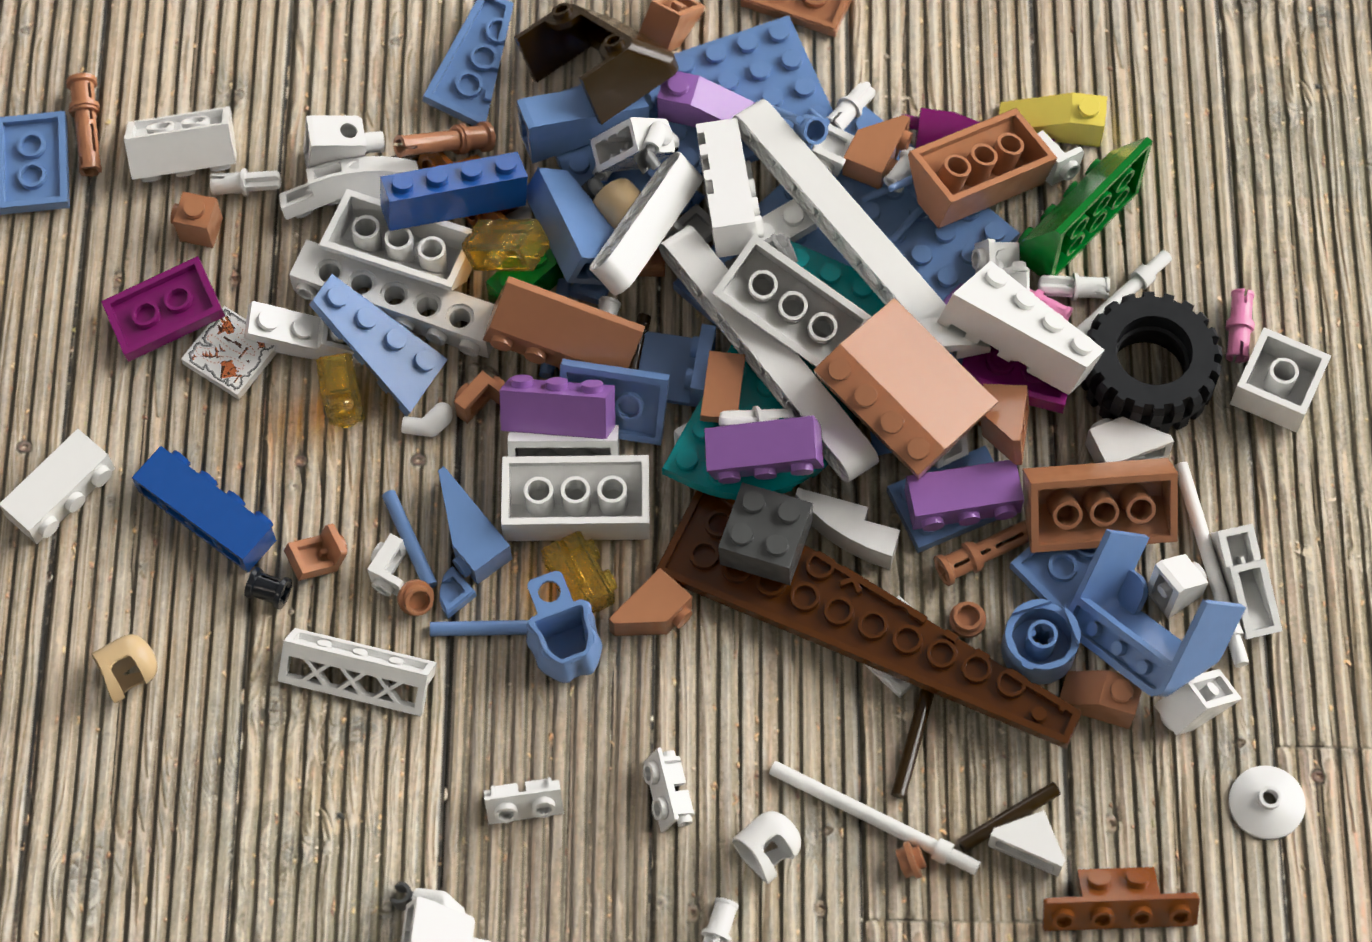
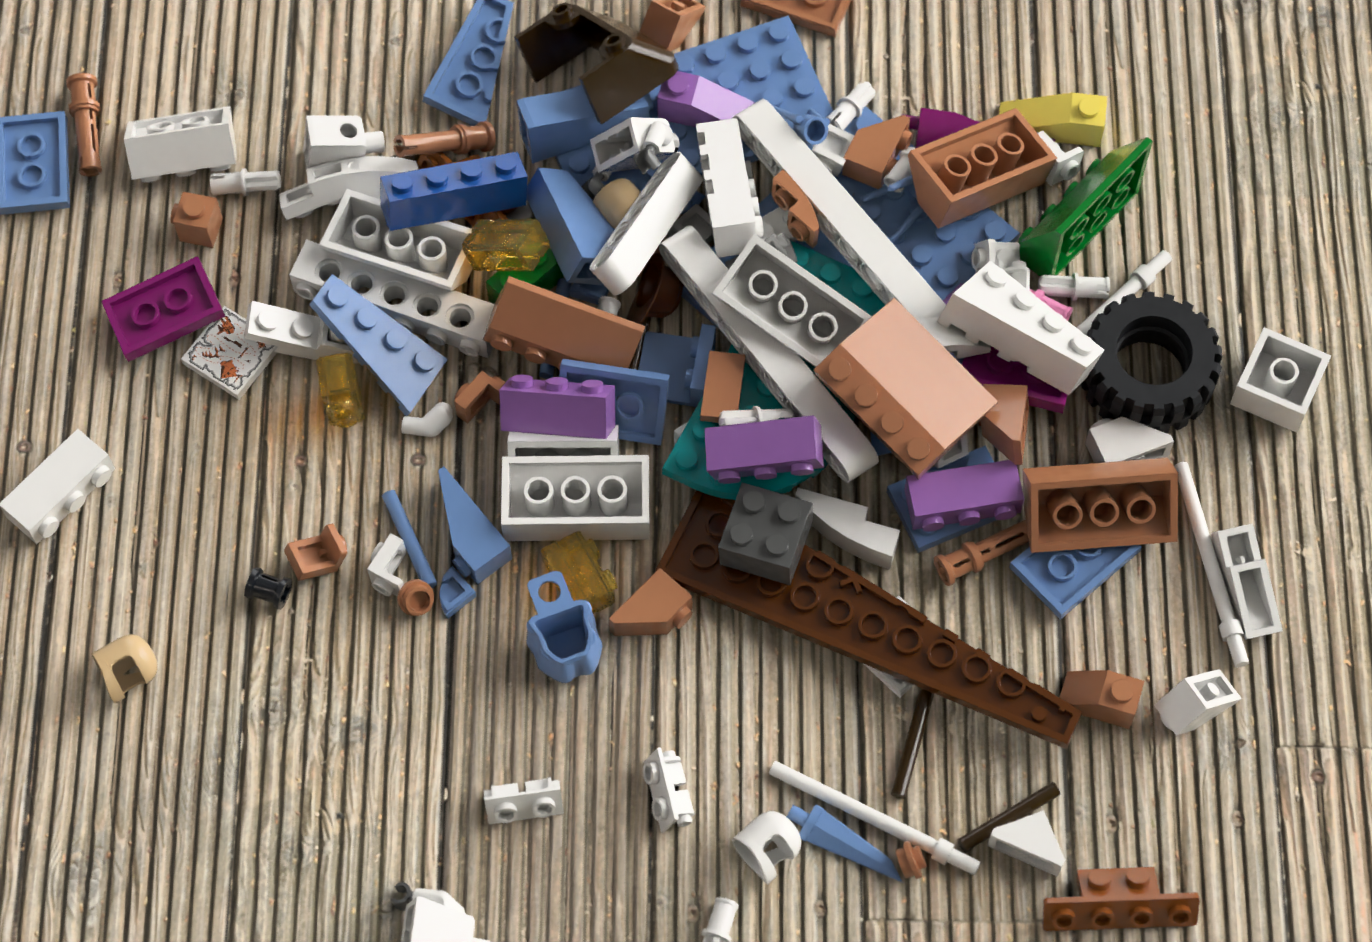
(205, 508): blue brick -> none
(358, 658): white fence -> none
(478, 628): medium blue bar -> none
(657, 292): none -> reddish brown piece
(801, 216): none -> nougat slope
(832, 835): none -> medium blue bar
(967, 619): nougat plate -> none
(1049, 625): medium blue brick -> none
(1131, 641): medium blue windscreen -> none
(1176, 584): white slope -> none
(1240, 325): bright pink pin -> none
(1264, 819): white dish -> none

